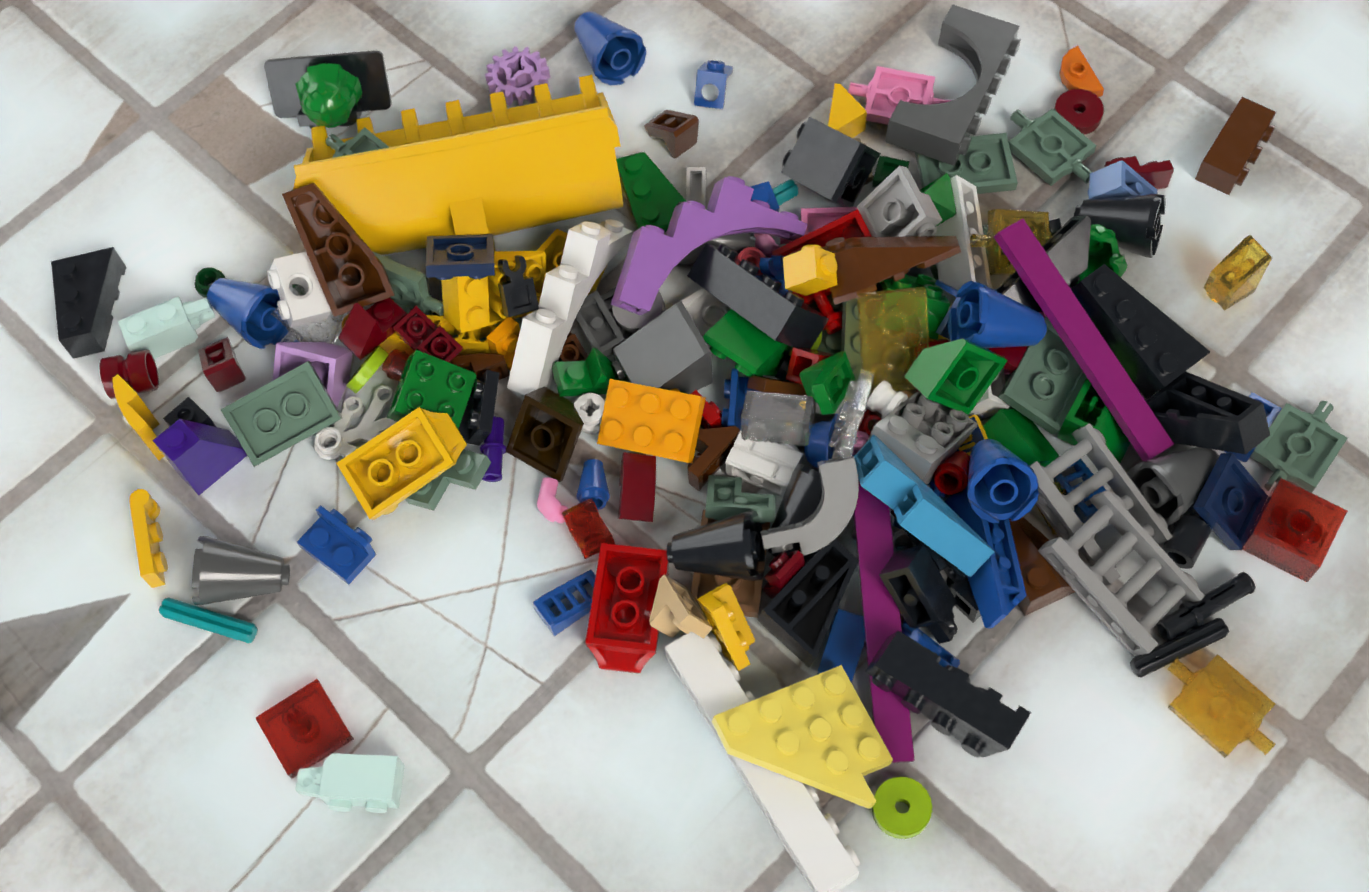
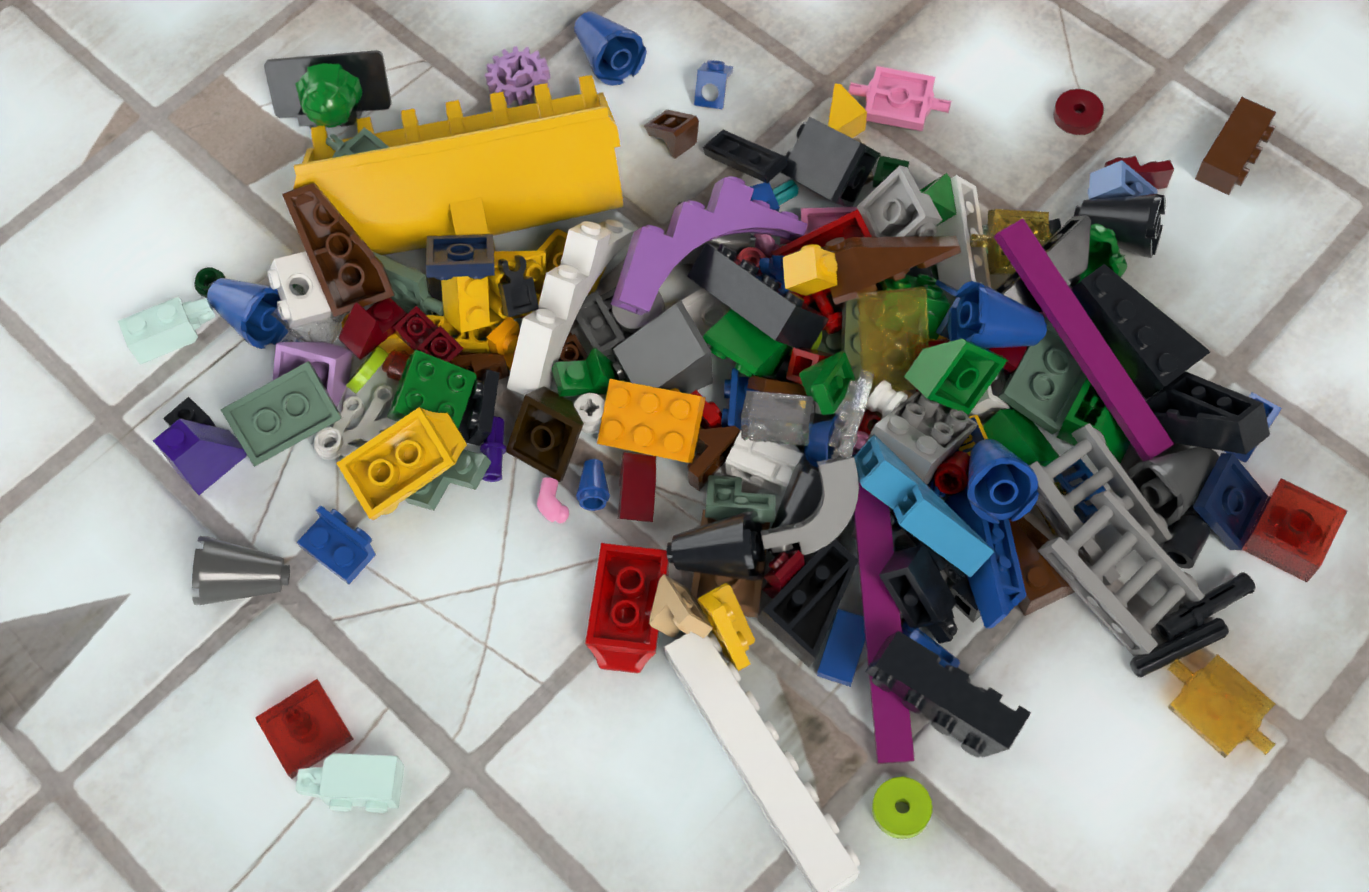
(85, 298): black wedge -> none
(136, 370): dark red wheel -> none
(137, 414): yellow slope -> none
(147, 537): yellow plate -> none
(208, 620): teal axle -> none
(221, 365): dark red slope -> none
(554, 598): blue slope -> none
(587, 528): clear red bracket -> none
(647, 191): green wing -> none
(696, 184): white piece -> none
(745, 156): none -> black tile
(810, 734): light yellow wing -> none
(945, 128): dark grey arch -> none
(985, 165): sand green plate -> none
(1051, 146): sand green plate -> none
(1078, 74): orange plate -> none
(1238, 273): clear yellow slope -> none
(1299, 446): sand green plate -> none

